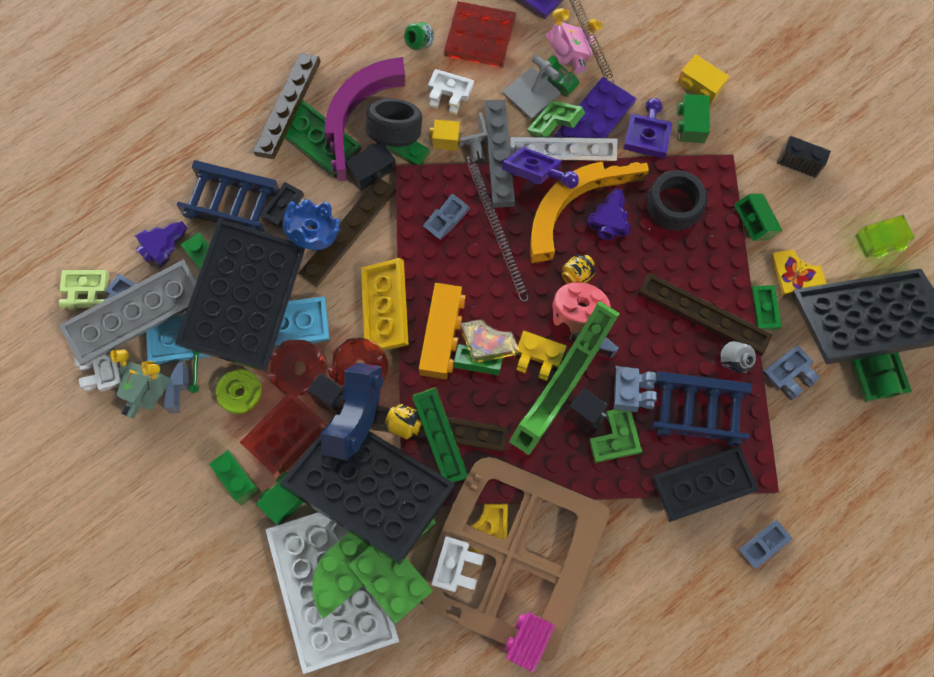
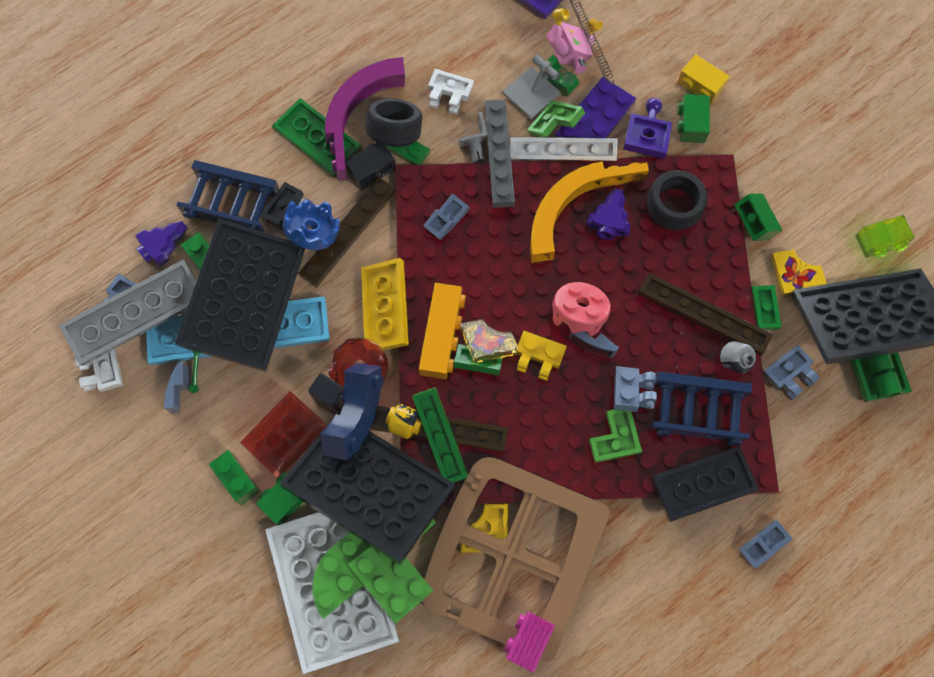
(83, 282): yellowish green plate -> none
(140, 384): sand green torso -> none
(239, 380): lime plate -> none
(284, 361): clear red plate -> none
(287, 106): plate -> none
(419, 35): green head -> none
(445, 135): yellow brick -> none
(450, 565): white plate -> none
(480, 34): clear red plate -> none
(502, 235): light grey piece -> none
(538, 167): dark purple plate -> none
(565, 379): bright green arch -> none
(578, 269): yellow head -> none
(587, 411): black brick -> none
(803, 156): black brick -> none

